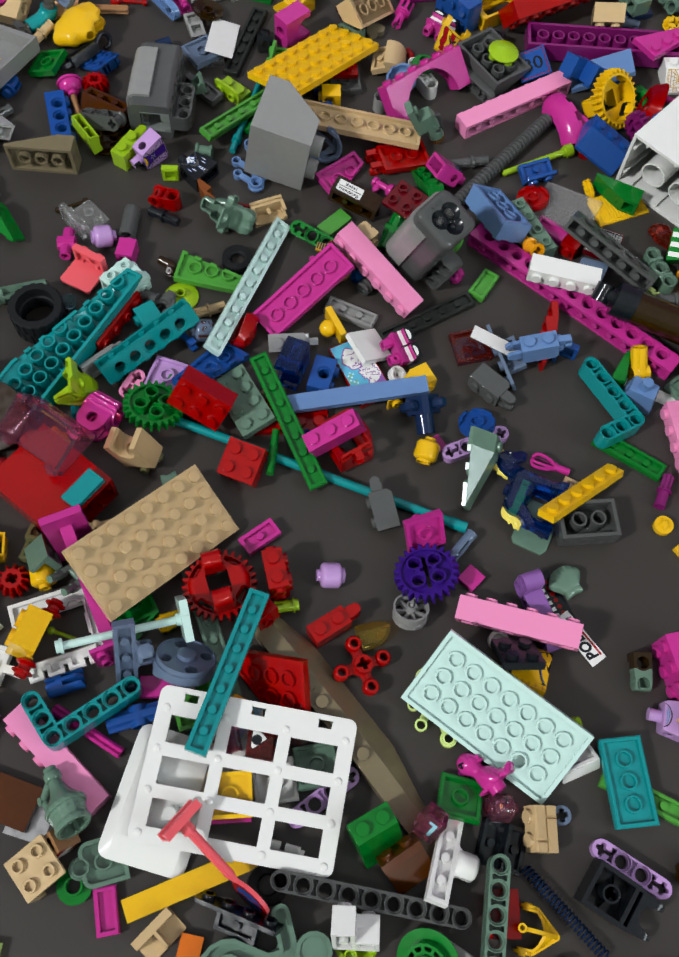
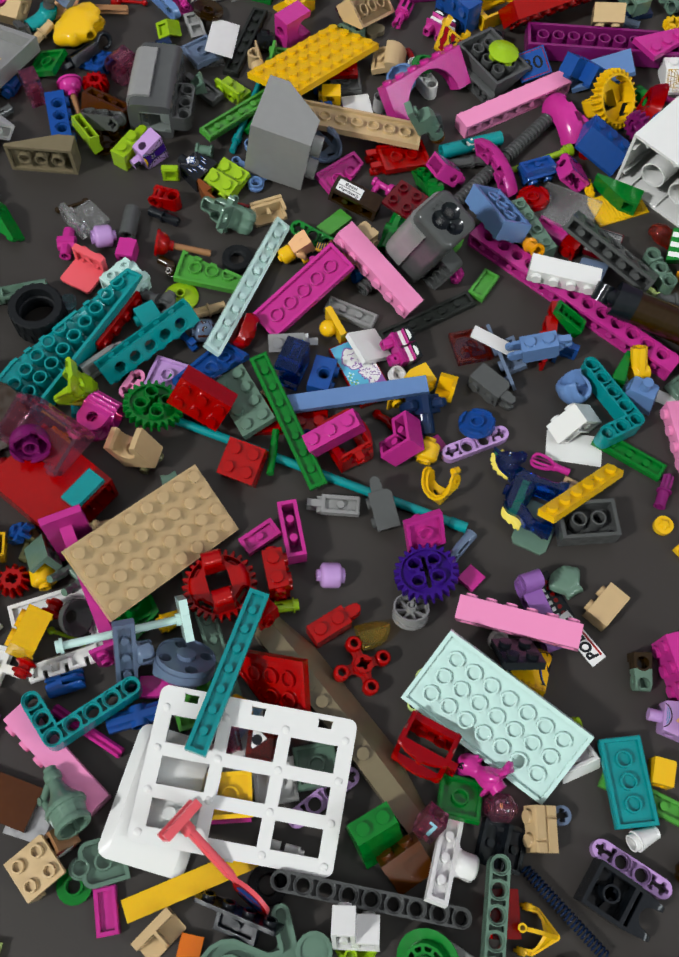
(19, 532): none -> blue plate
(29, 443): none -> magenta cylinder
(32, 86): none -> clear pink brick
(81, 620): none -> dark grey piece
(120, 64): none -> clear pink brick
(163, 244): none -> piece
(169, 28): none -> lime panel
(227, 178): none -> lime plate
(254, 56): none -> tan panel
(292, 531): none -> dark pink brick
(298, 247): none -> light nougat piece
(335, 505): none -> light grey hinge
(357, 102): none -> white sticker
(385, 419): none -> red piece
(405, 440): none -> dark pink brick
(429, 484): none -> yellow helmet
(435, 733): none -> red animal
(446, 386): none -> yellow panel
(466, 146): none -> teal piece
(484, 453): sand green wedge -> none
(503, 172): none -> dark pink brick
(537, 166): none -> blue plate
(566, 168): none -> dark pink torso
(572, 321): none -> green slope
(573, 387): none -> medium blue piece
(573, 421): none -> white brick
(576, 451): none -> white sticker
(606, 606): none -> tan brick
(642, 838): none -> white cone
(662, 772): none -> yellow panel

